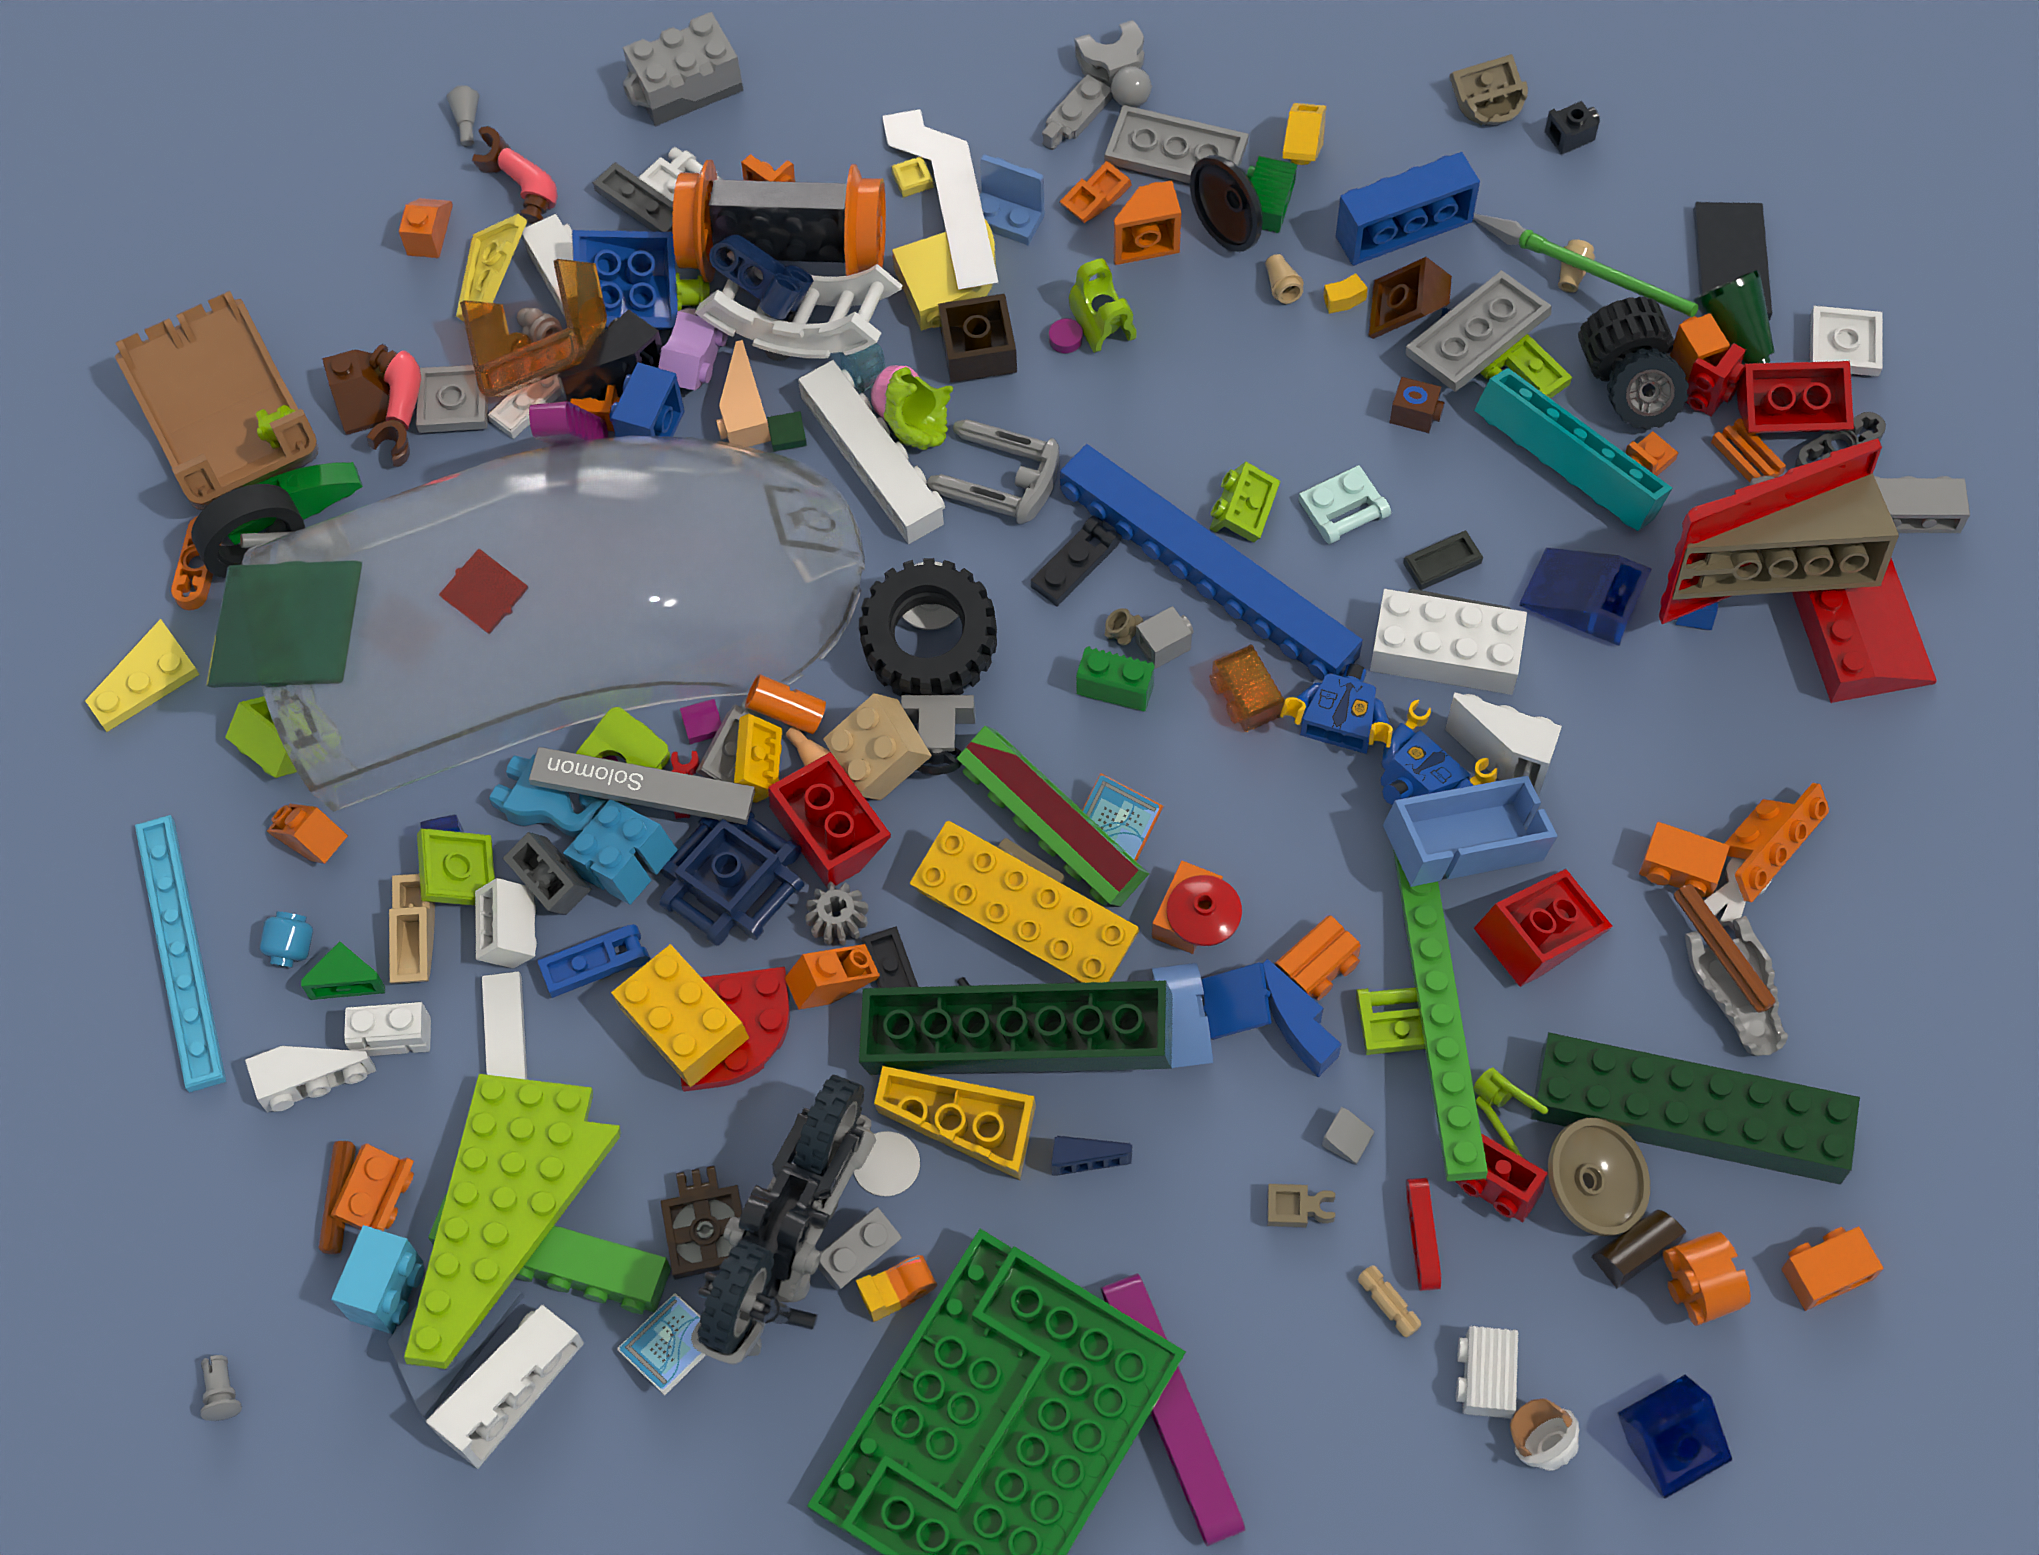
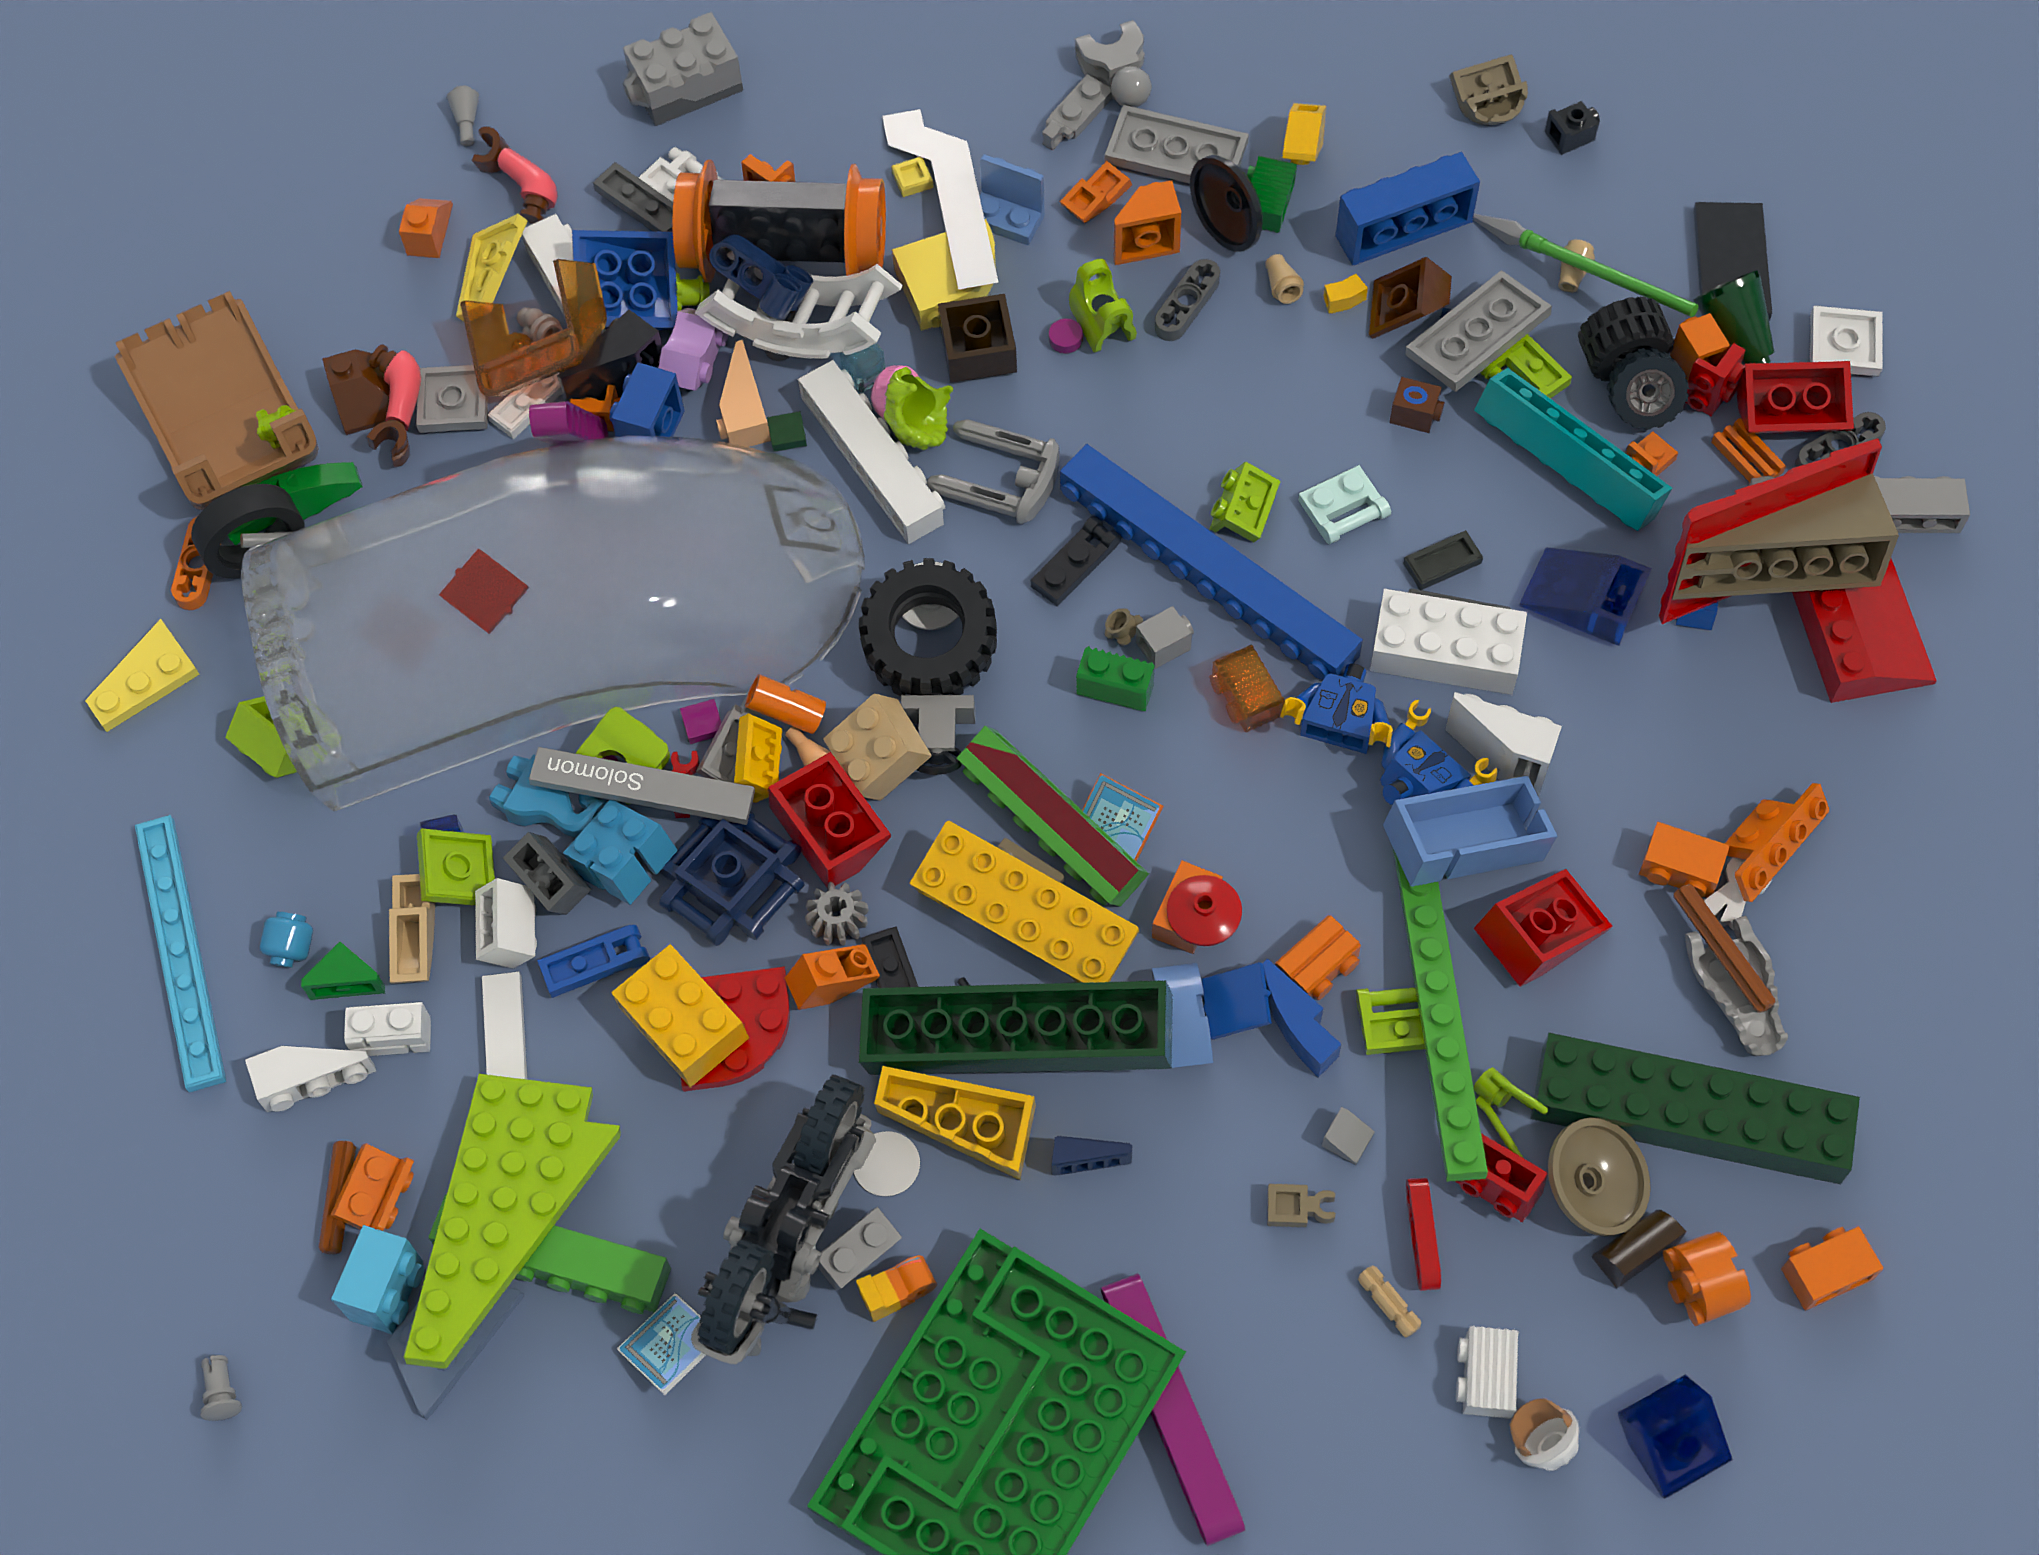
(284, 624): clear green piece -> none
(307, 831): orange slope -> none
(505, 1386): white wedge -> none
(698, 1222): dark brown piece -> none
(1187, 313): none -> dark grey beam

